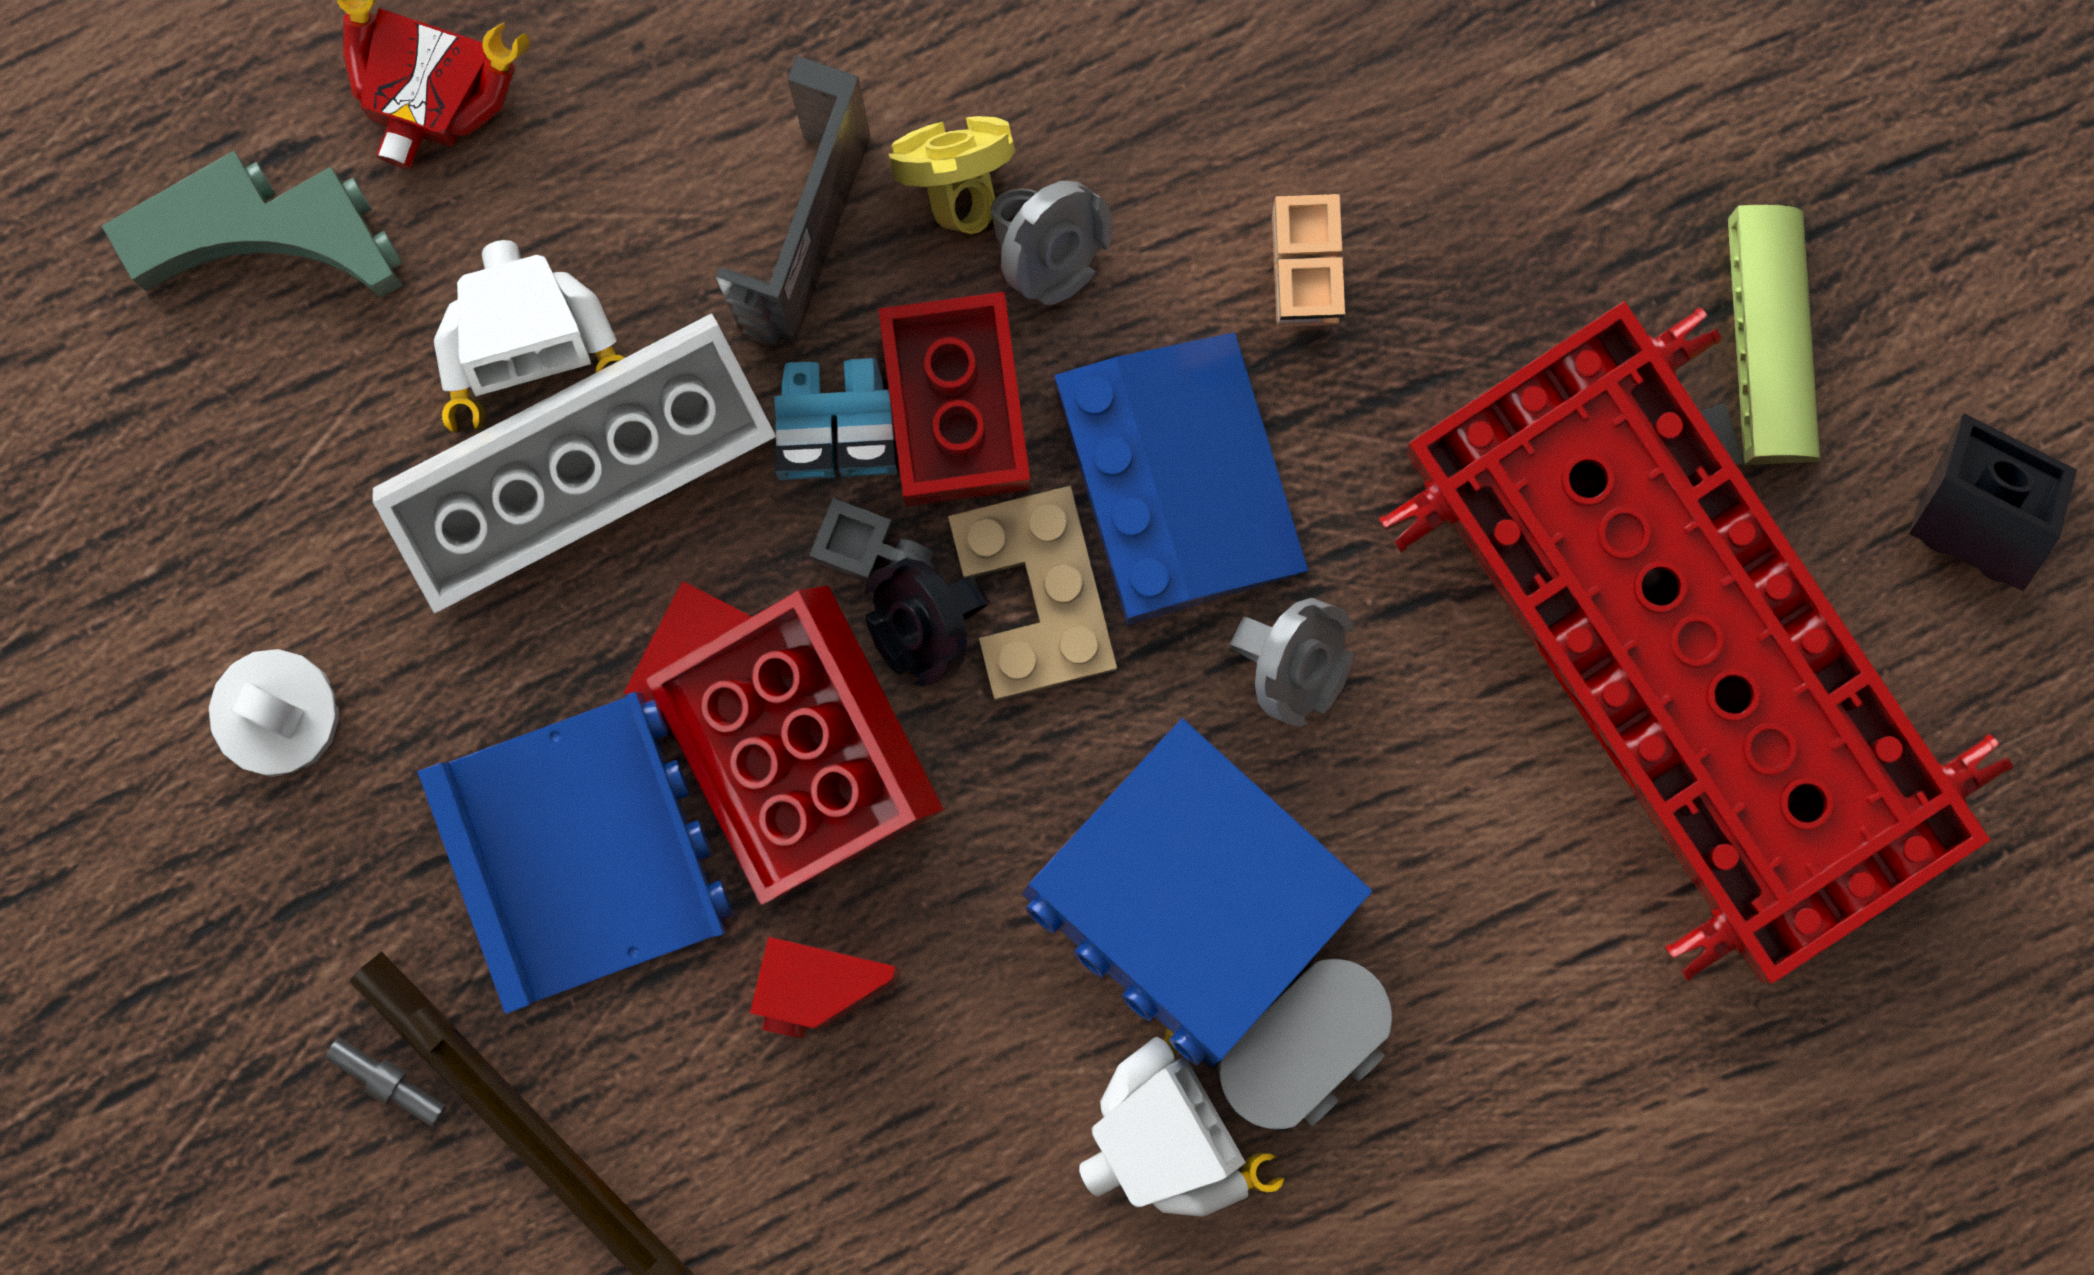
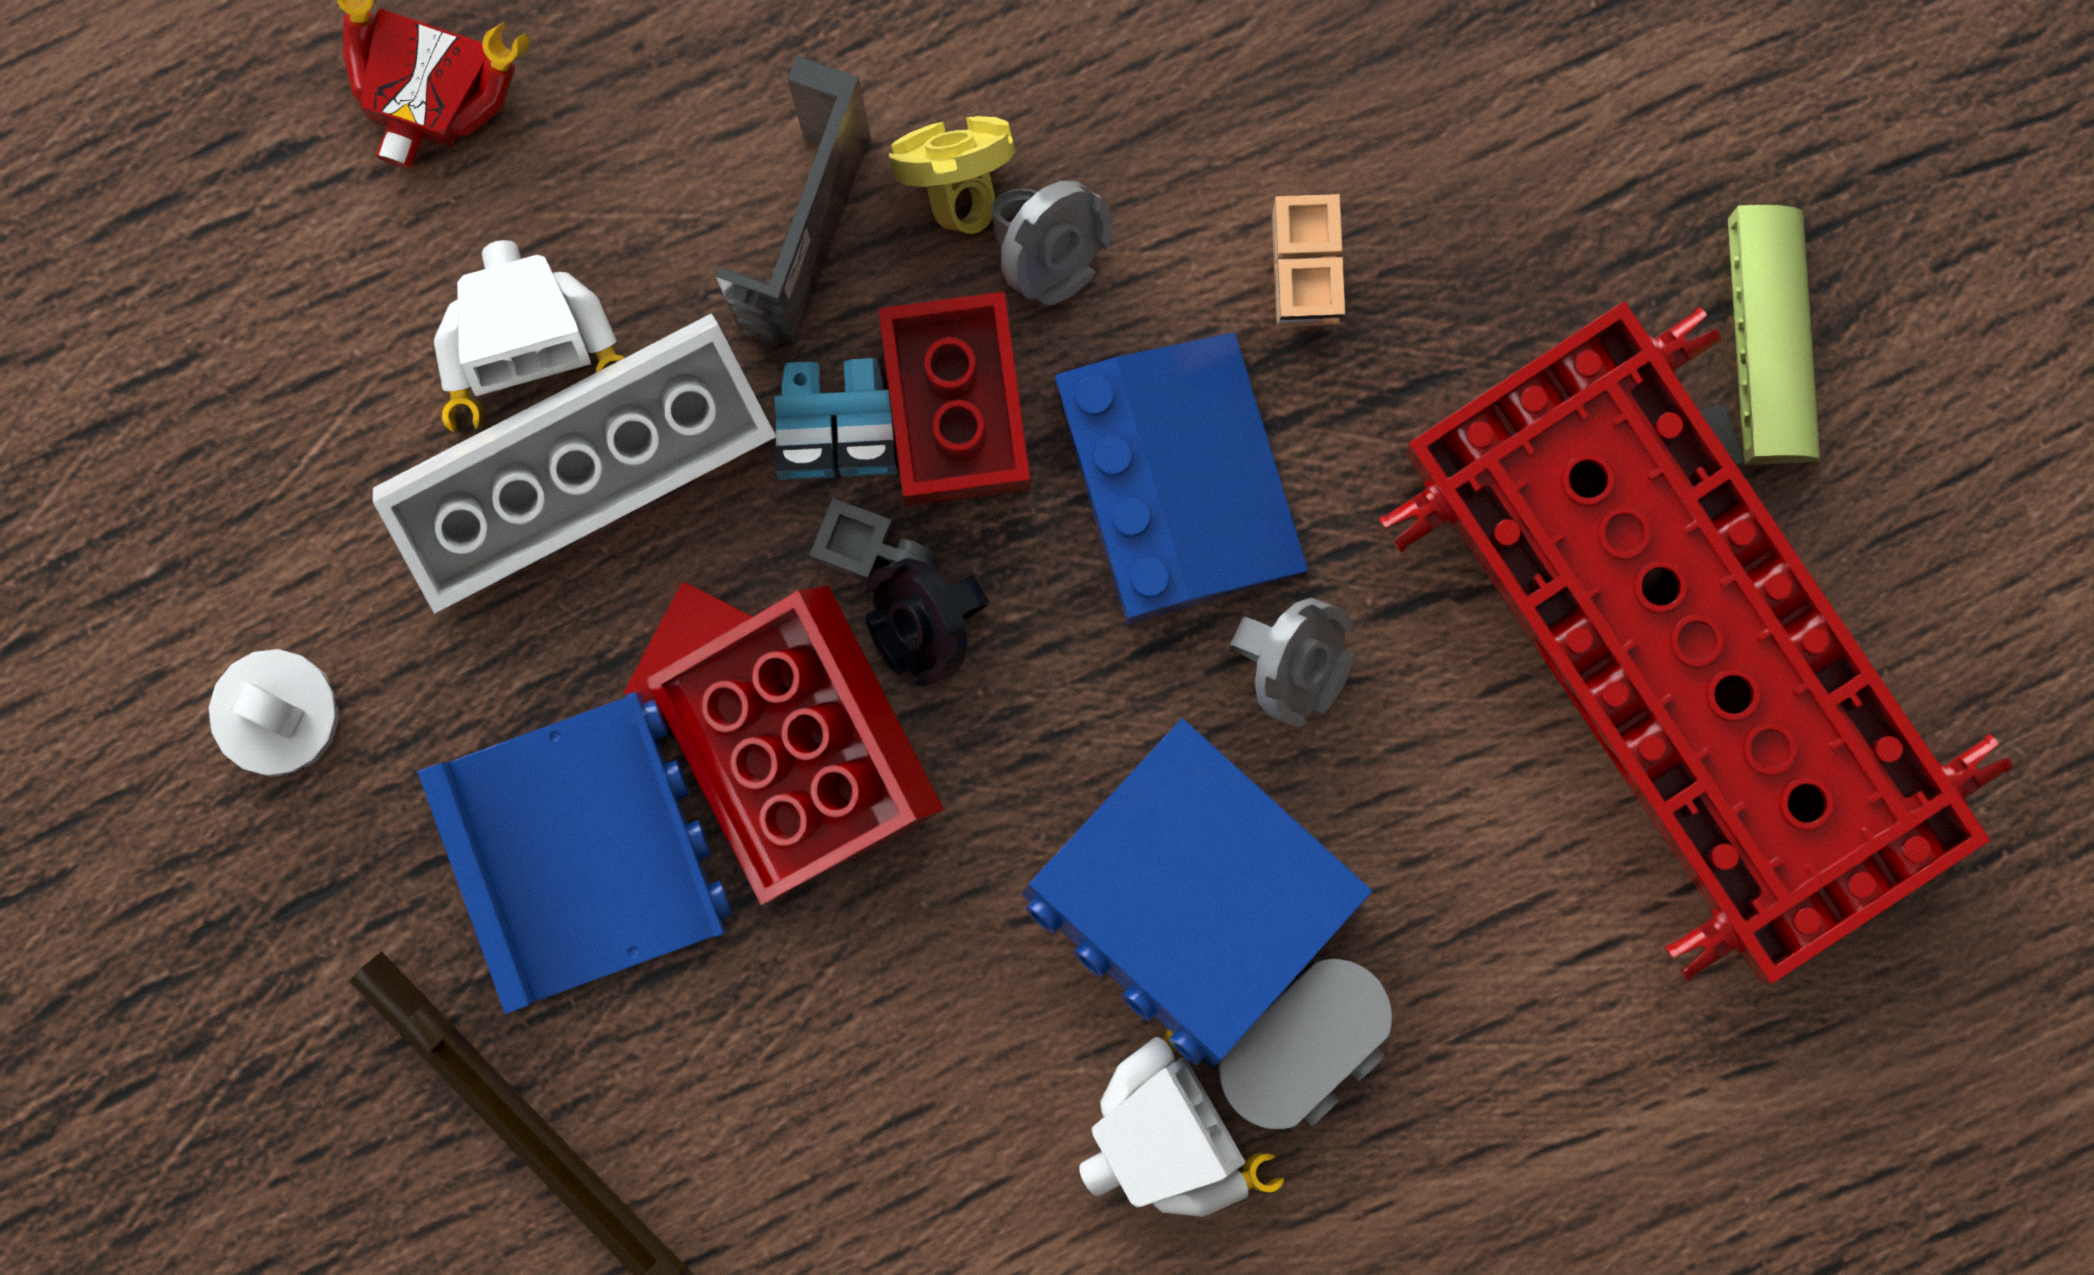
(227, 214): sand green arch -> none
(385, 1082): flat silver bar -> none
(813, 986): red slope -> none
(1072, 629): tan plate -> none
(1994, 503): black slope -> none

